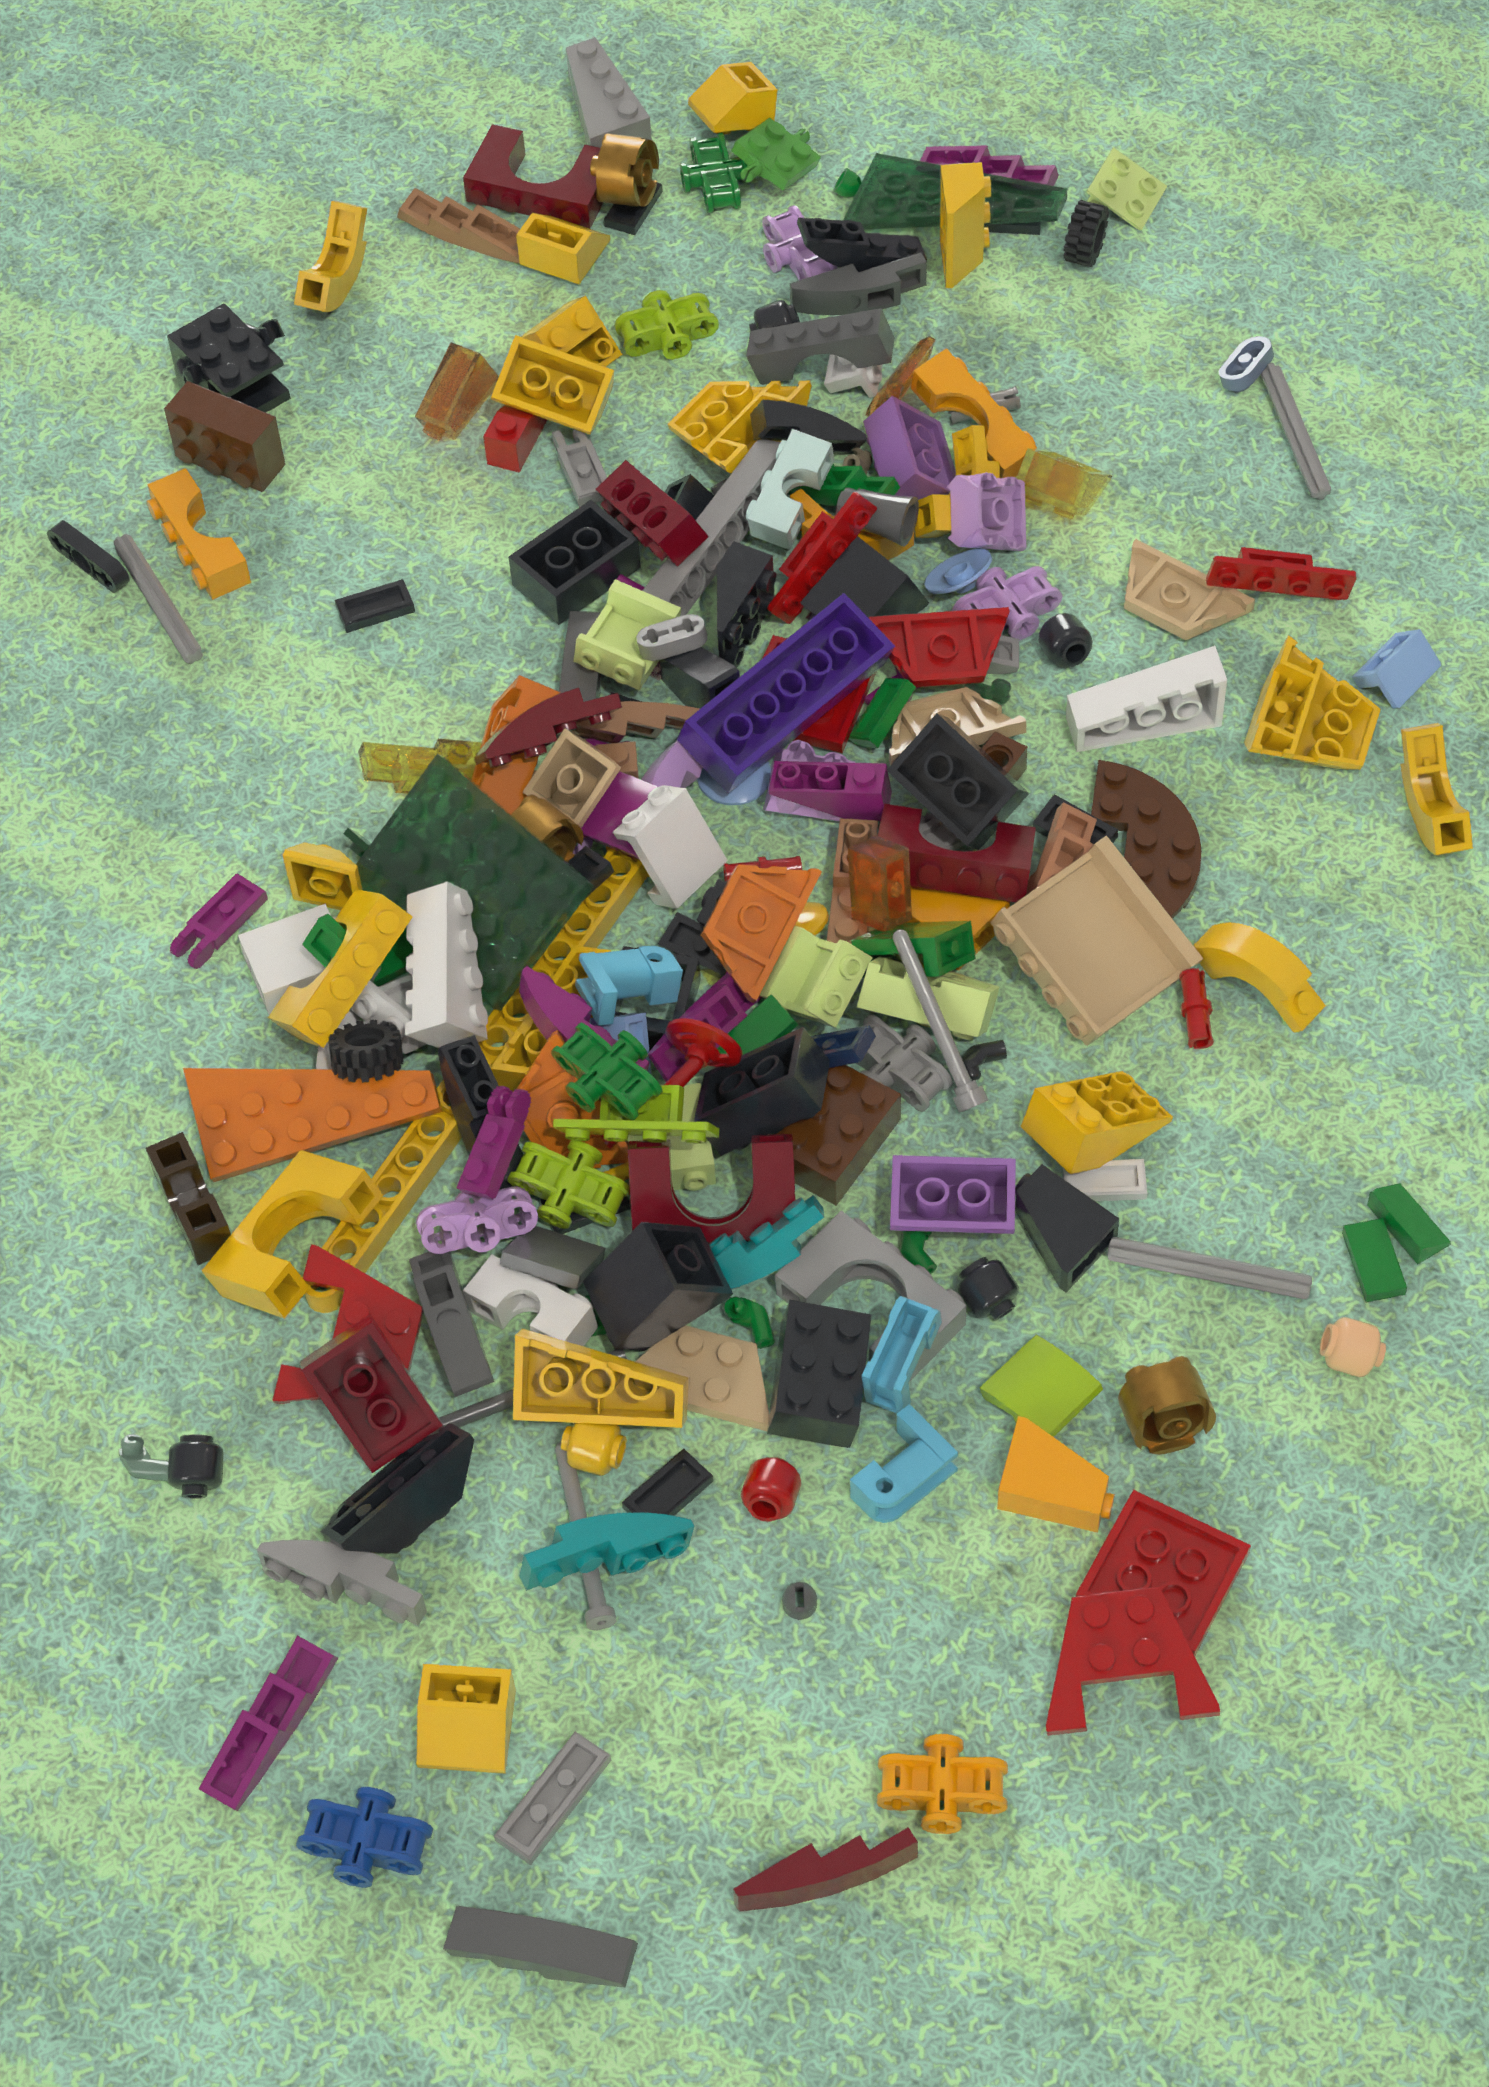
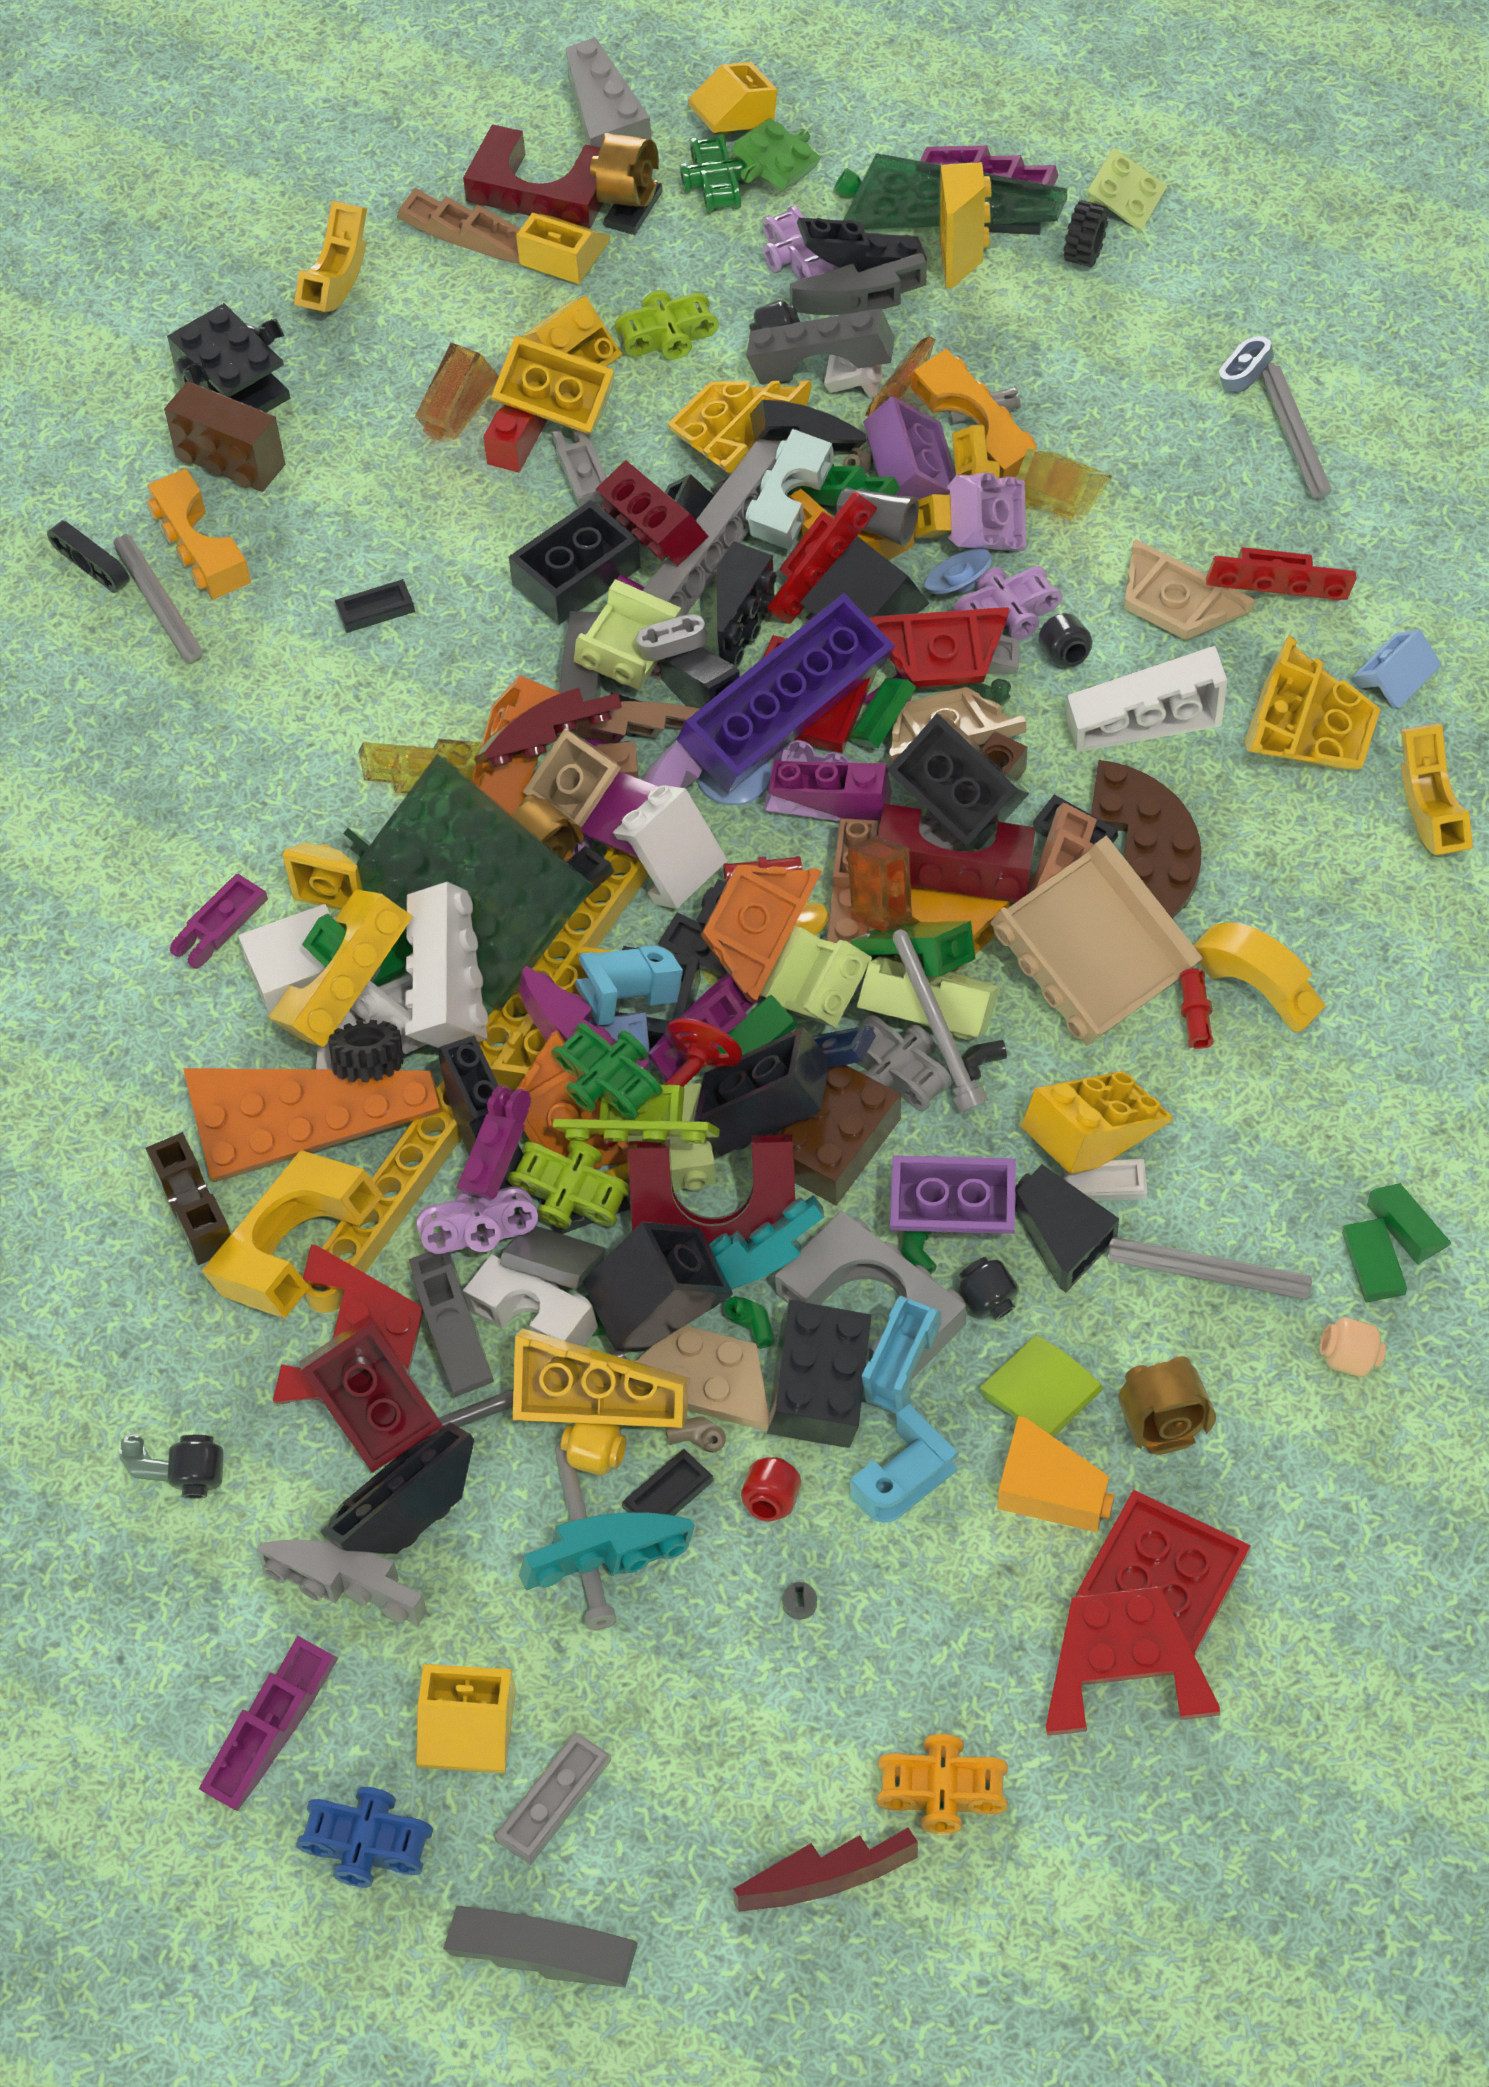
(700, 1432): none -> dark tan arm

